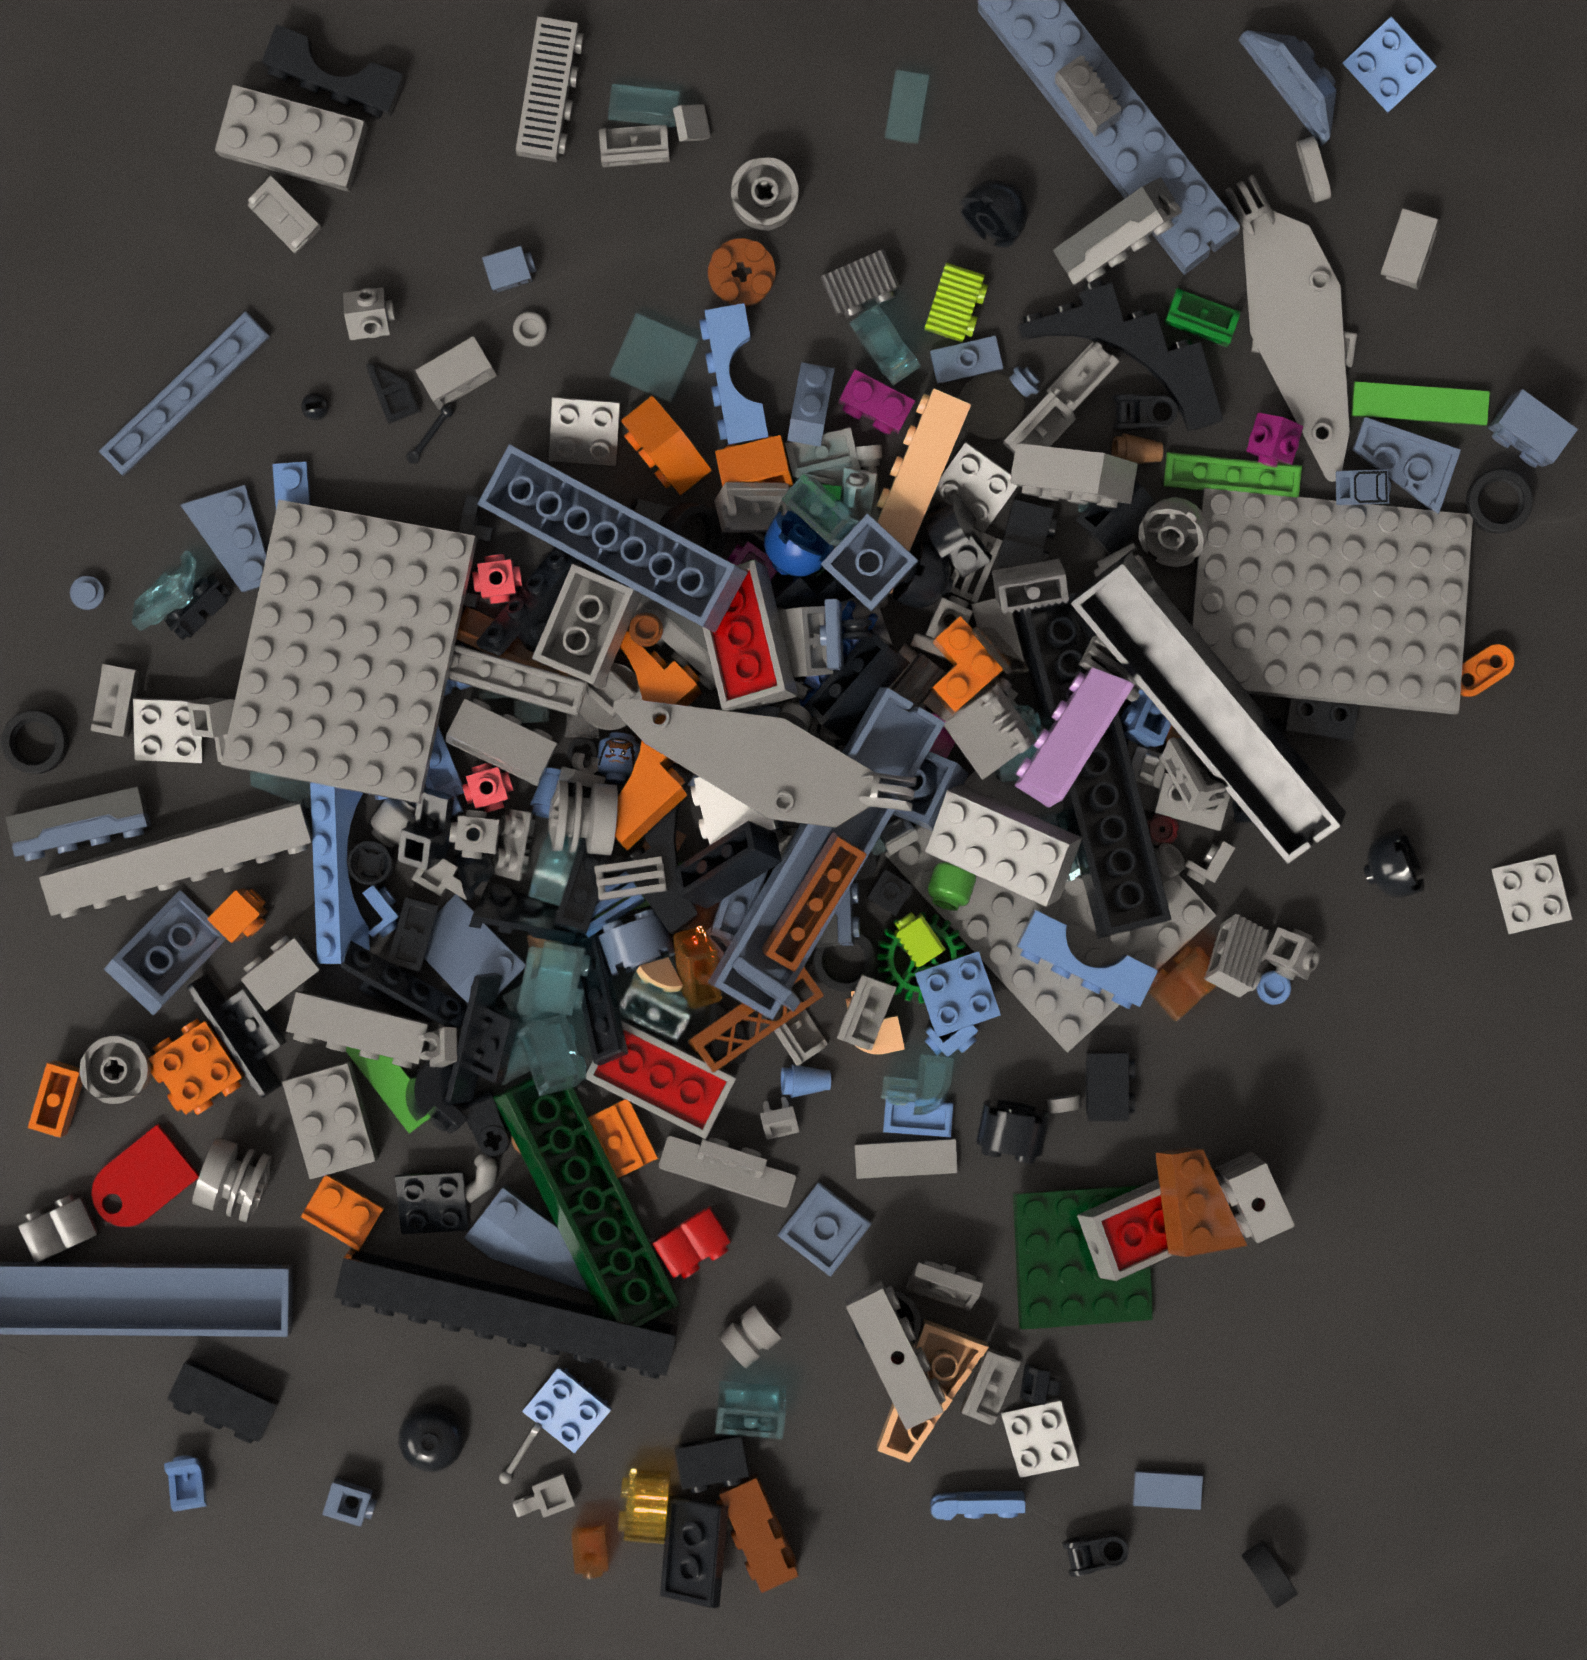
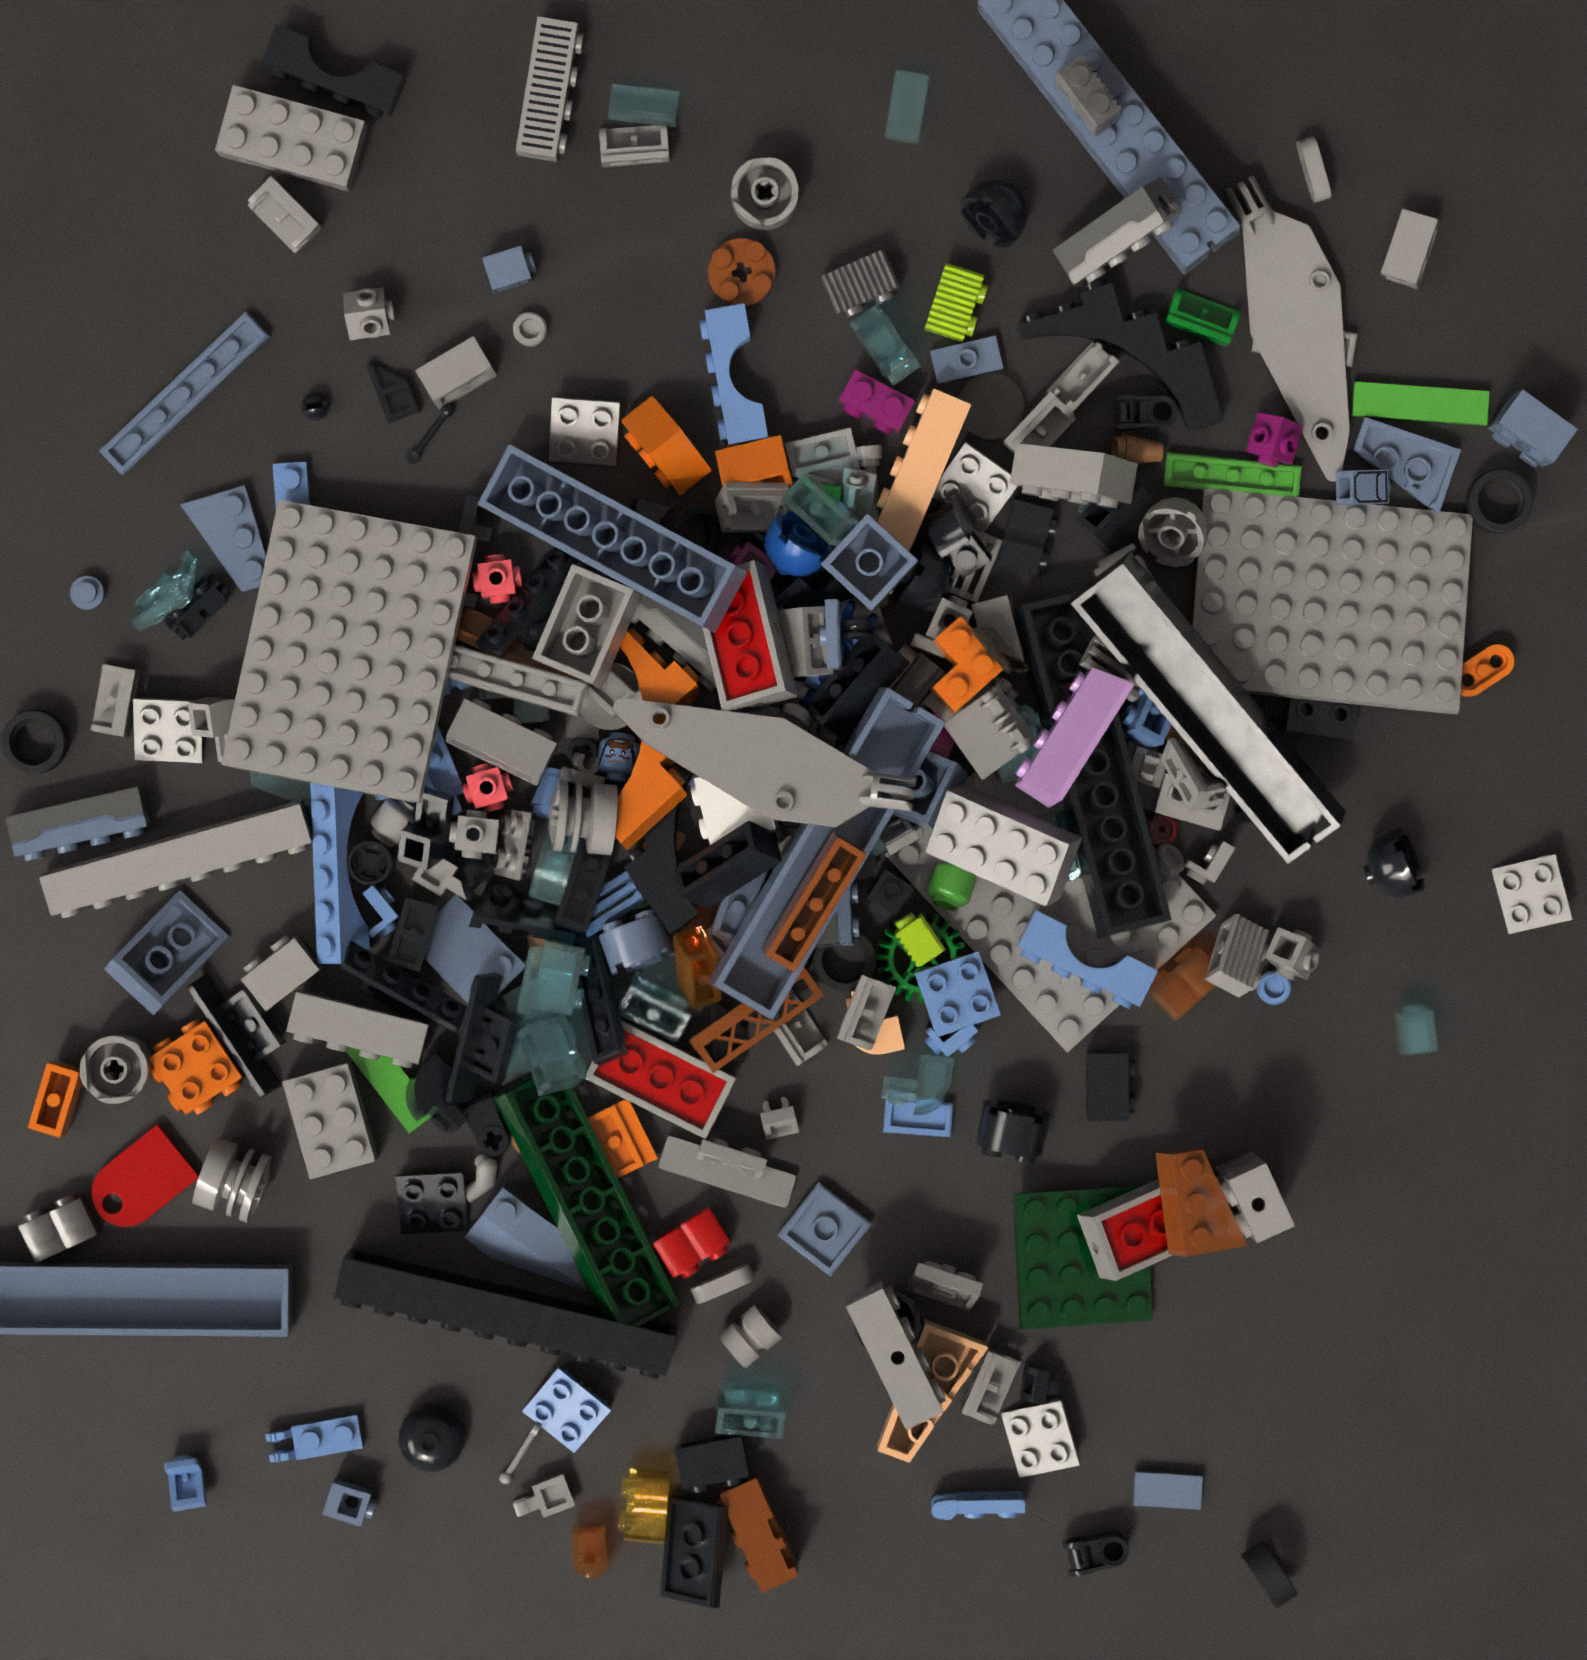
(222, 1401): black brick -> none
(239, 915): orange brick -> none
(318, 1438): none -> medium blue hinge
(342, 1212): orange plate -> none
(441, 1046): light grey tile -> none
(601, 882): light grey tile -> none
(646, 629): dark orange plate -> none
(653, 358): clear light blue tile -> none
(661, 974): light nougat tile -> none
(691, 122): light grey tile -> none
(722, 1283): none -> light grey beam
(766, 983): sand blue tile -> none
(804, 1080): medium blue cone -> none
(810, 404): sand blue brick -> none
(906, 1158): light grey tile -> none
(1025, 381): sand blue plate -> none
(1030, 586): flat silver brick -> none
(1064, 1103): light grey tile -> none
(1296, 78): sand blue wedge -> none
(1389, 64): medium blue hinge -> none
(1416, 1030): none -> clear light blue brick

